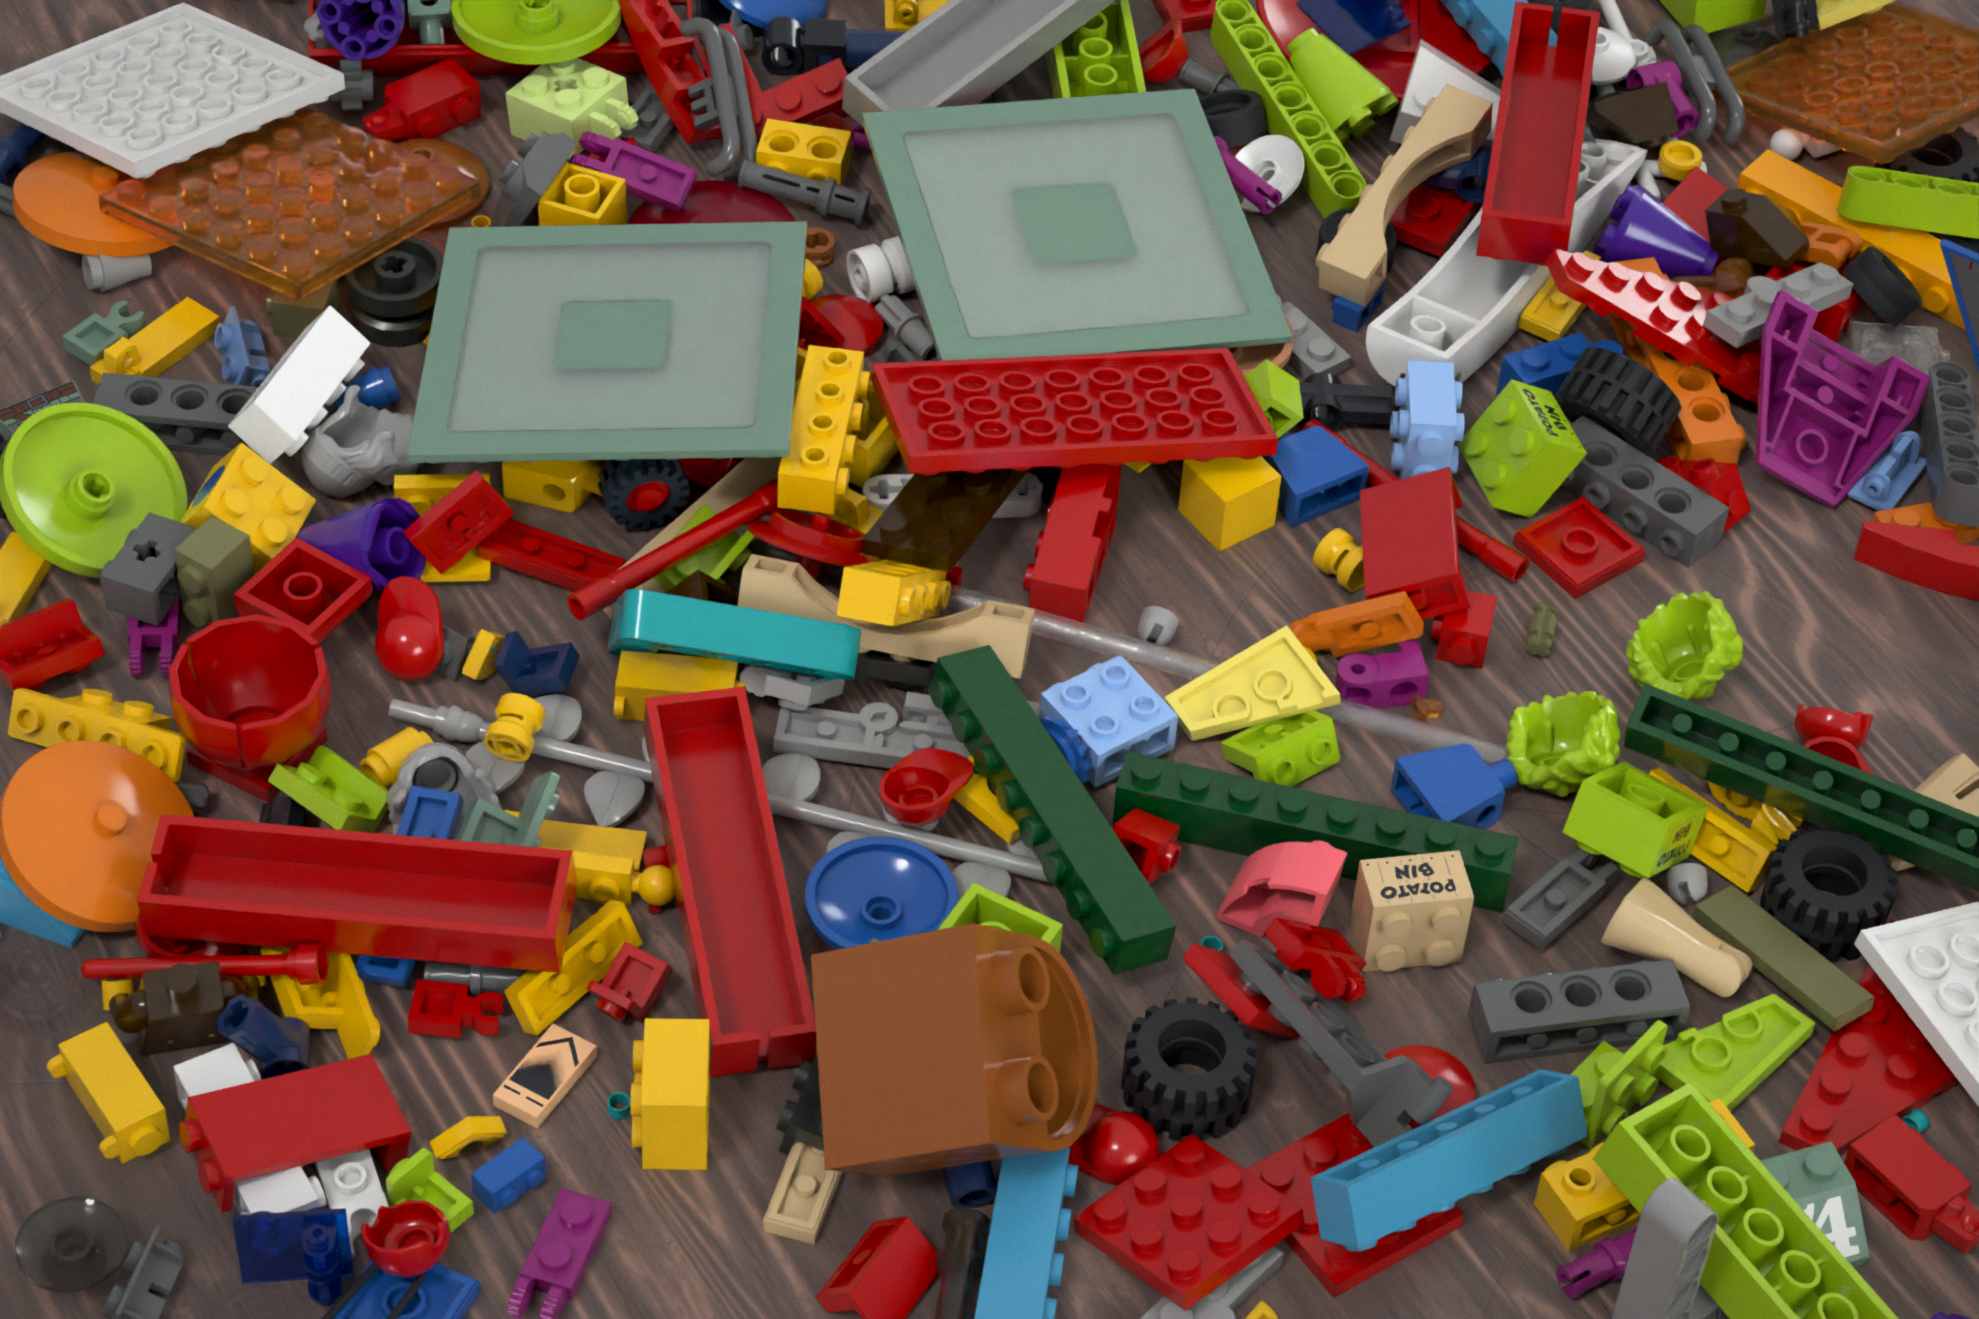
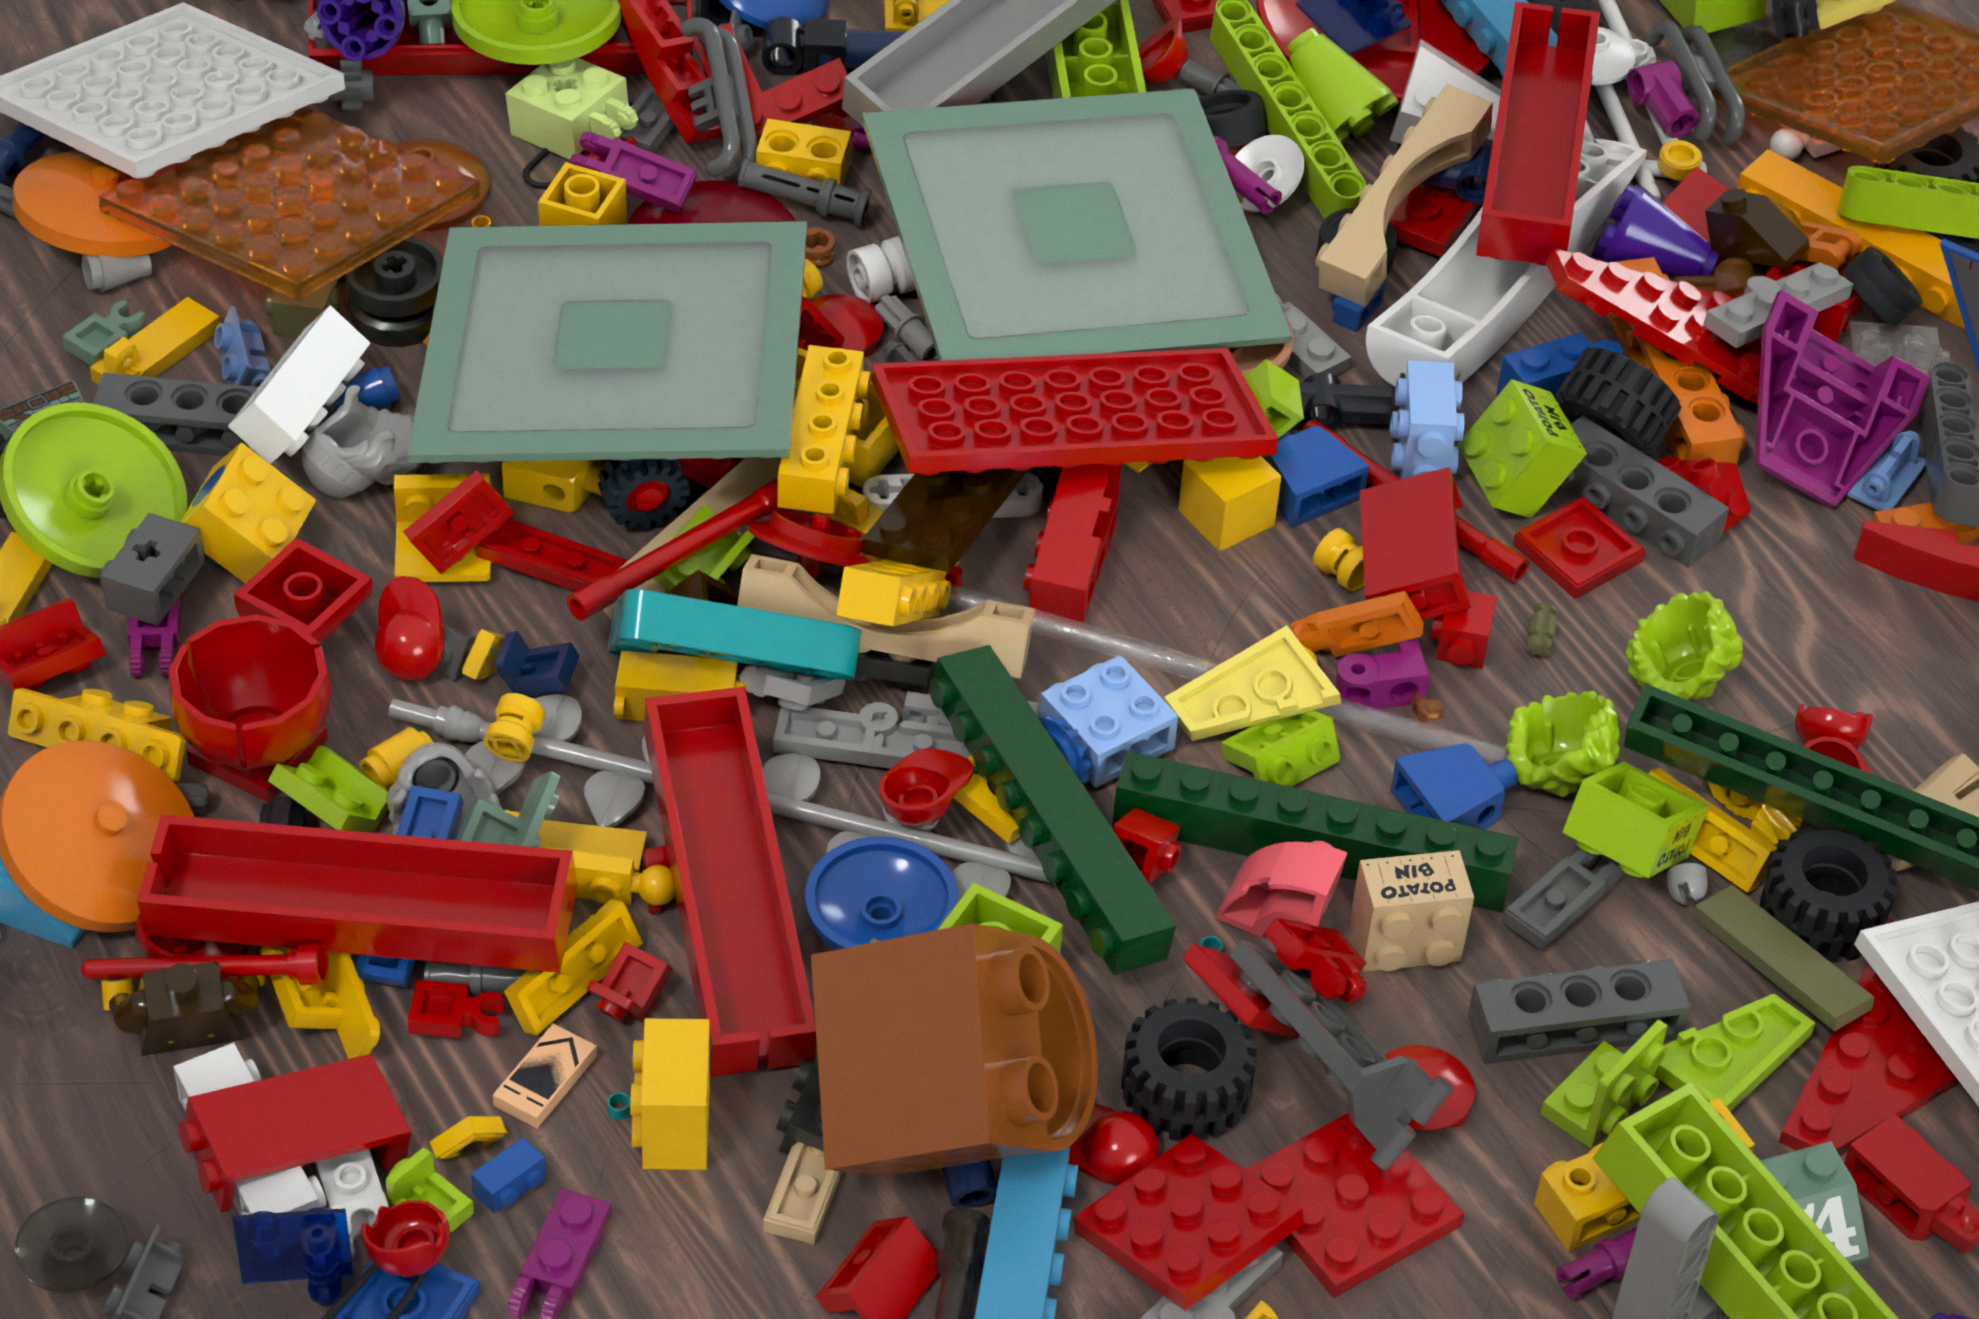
(112, 1093): yellow brick -> none
(211, 569): olive brick -> none
(274, 1041): dark blue piece -> none
(371, 540): dark purple cone -> none
(426, 104): red hinge -> none
(529, 179): dark grey slope -> none
(1157, 625): light grey hinge -> none
(1448, 1159): dark azure brick -> none
(1550, 311): yellow hinge -> none
(1635, 114): dark brown slope -> none
(1660, 929): tan piece -> none
(1917, 1120): teal piece -> none

